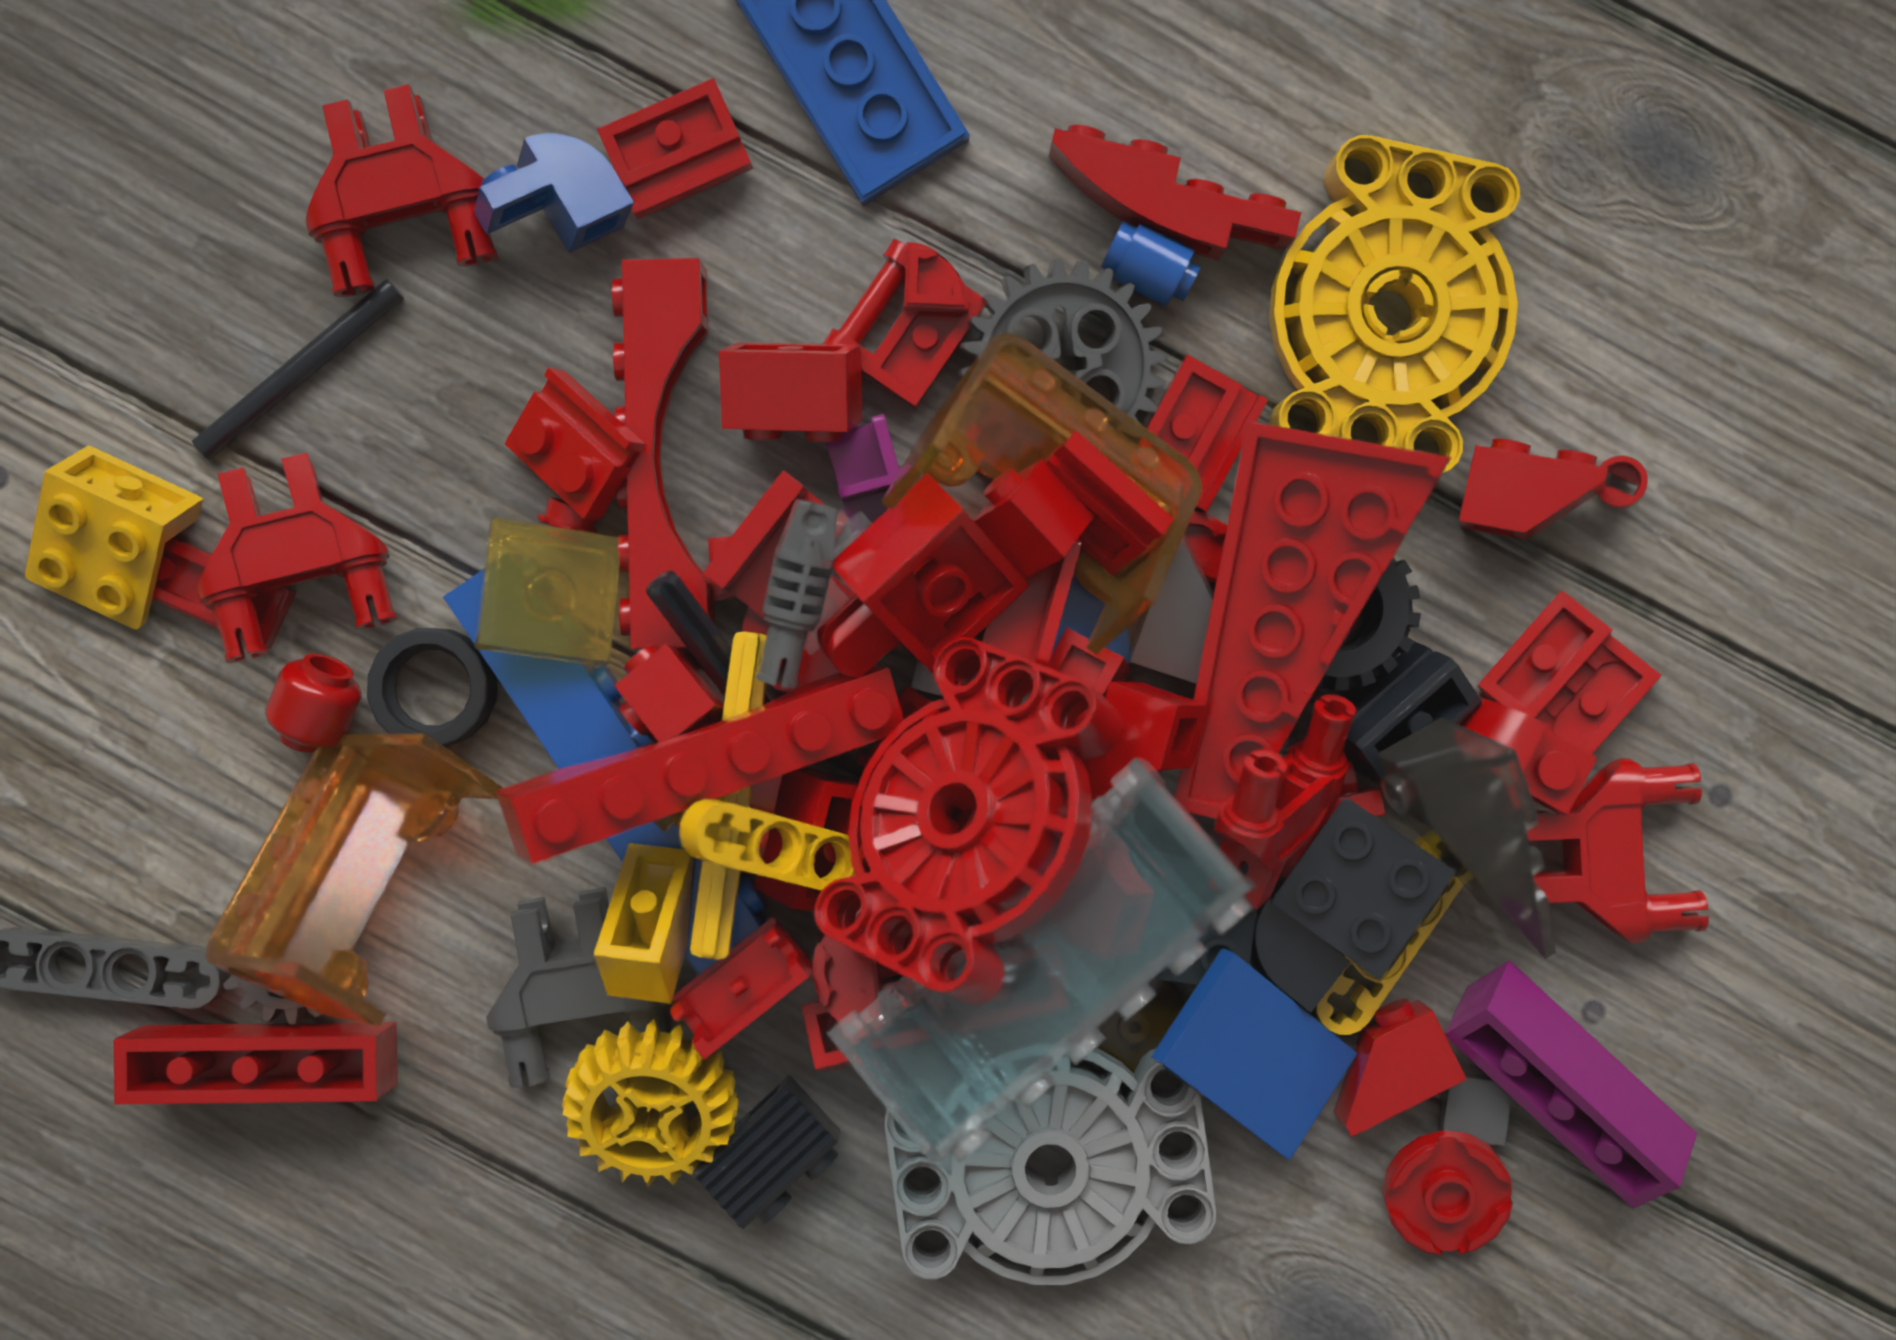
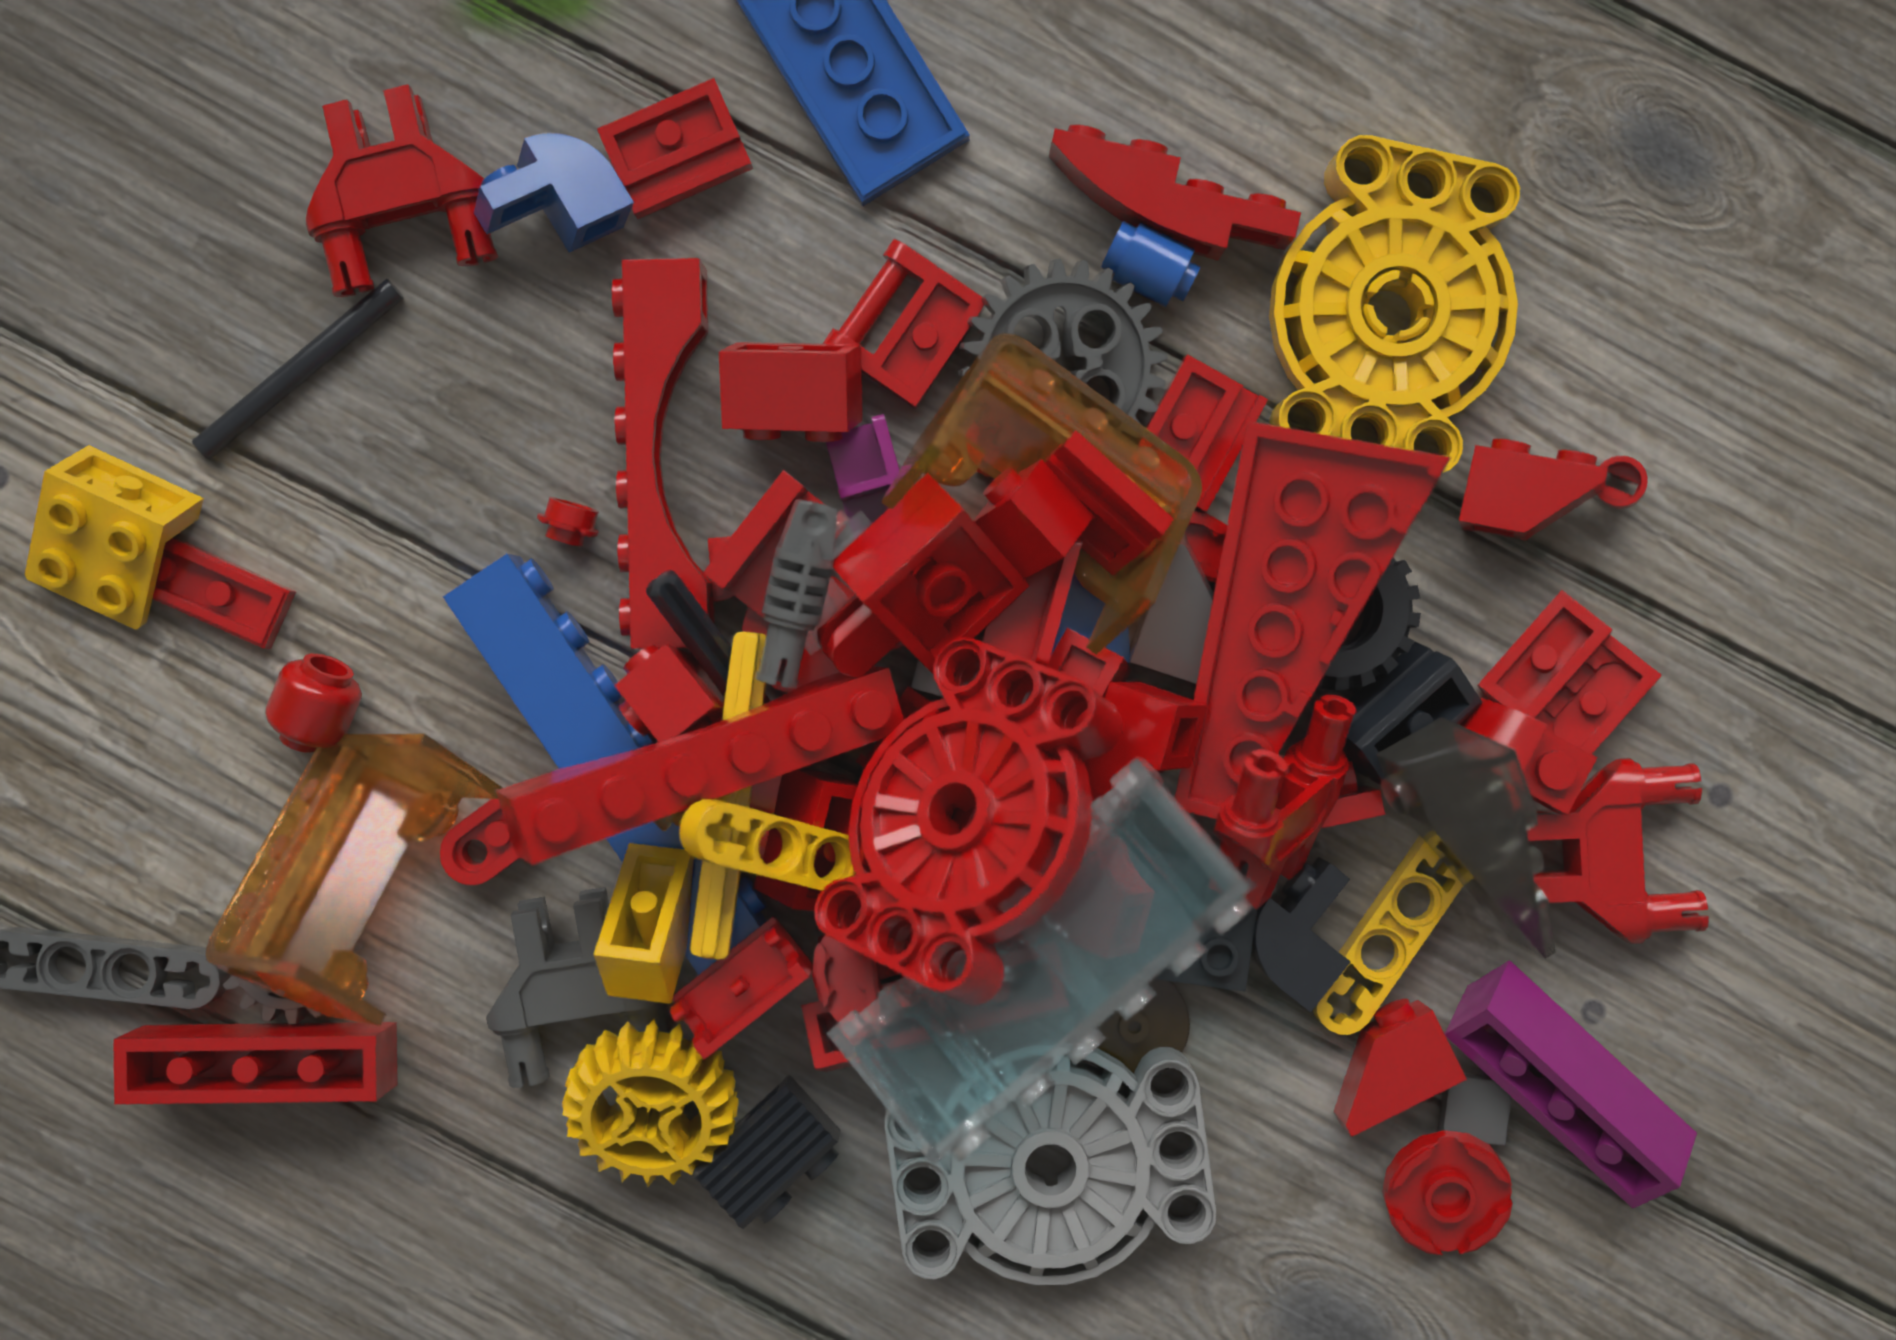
(285, 550): red connector -> none
(387, 666): black tyre -> none
(487, 826): none -> red plate
(548, 592): clear yellow tile -> none
(574, 444): red plate -> none
(932, 282): red tile -> none
(1254, 1054): blue tile -> none
(1364, 888): black bracket -> none

